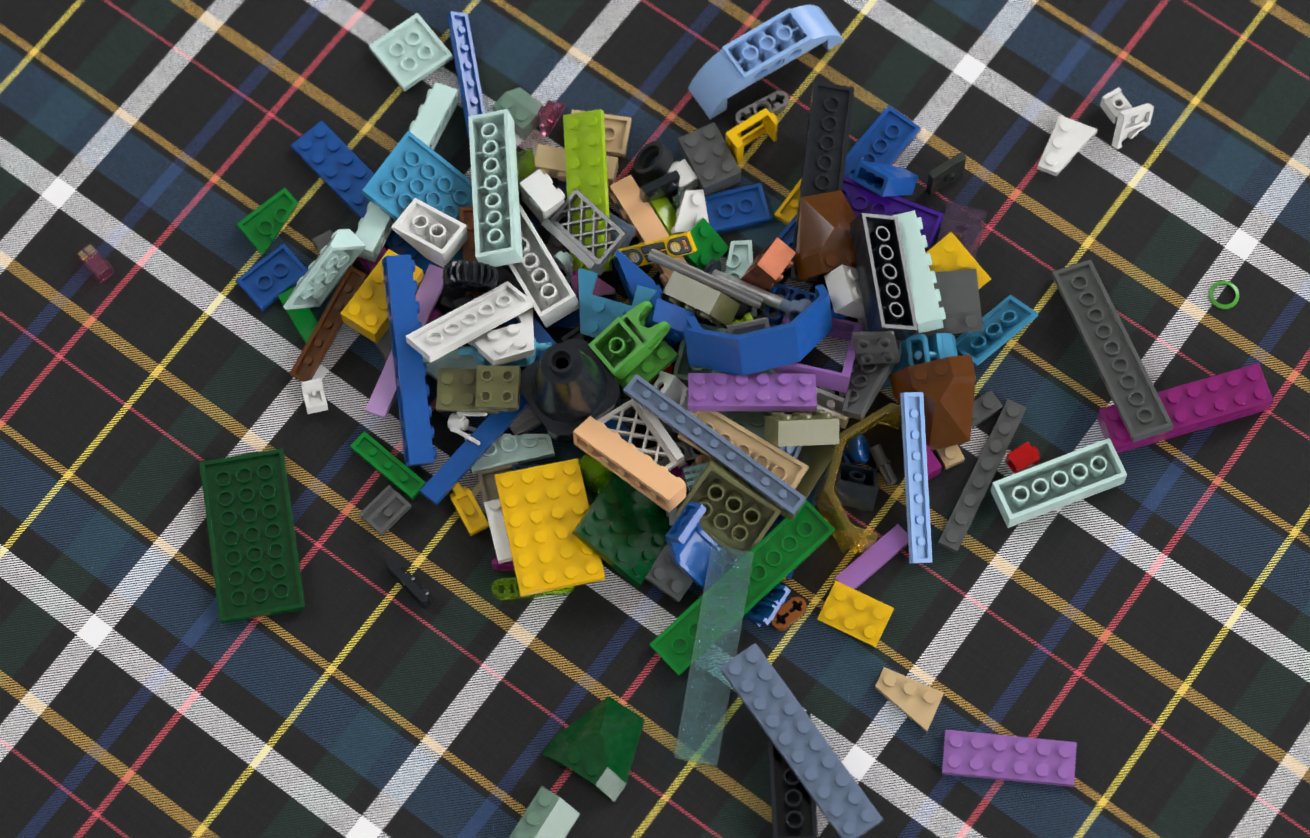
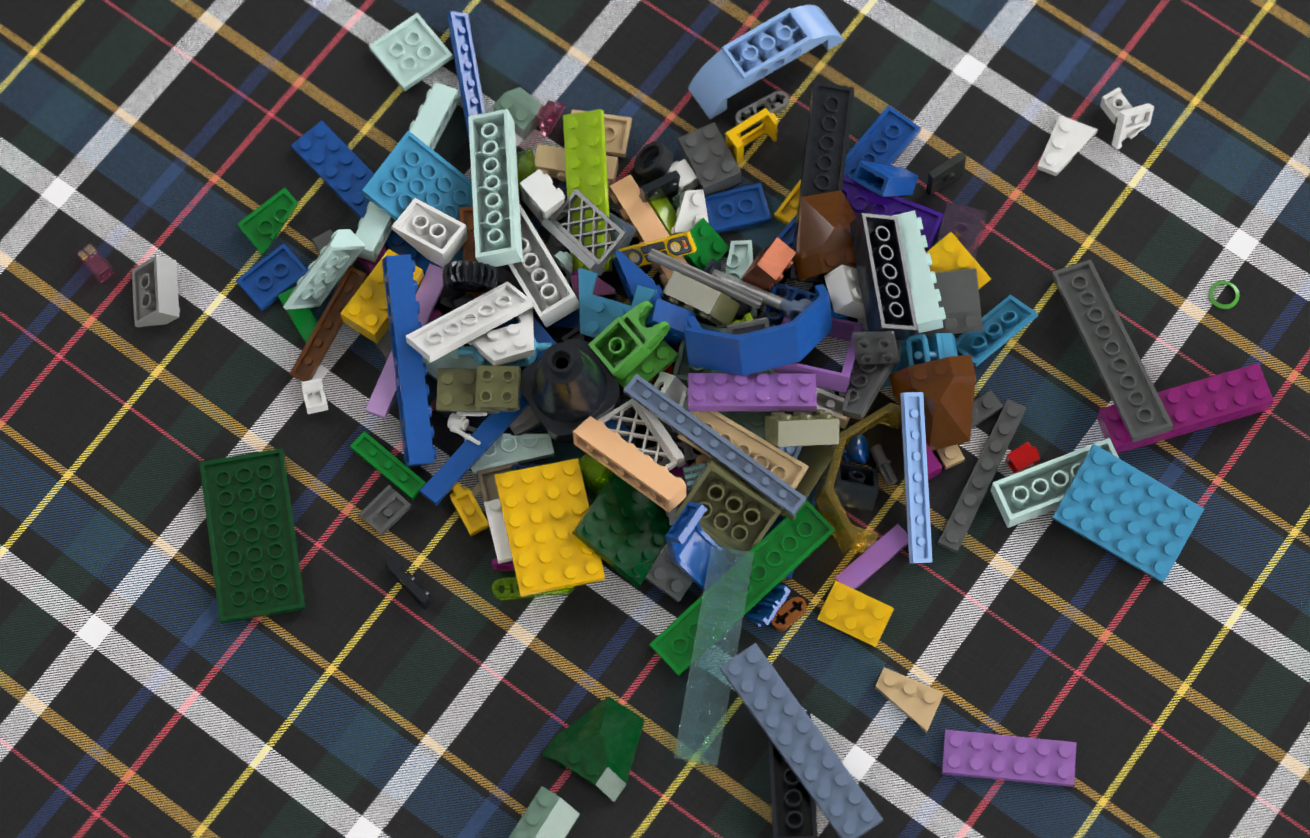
(155, 292): none -> light grey slope
(1128, 513): none -> dark azure plate

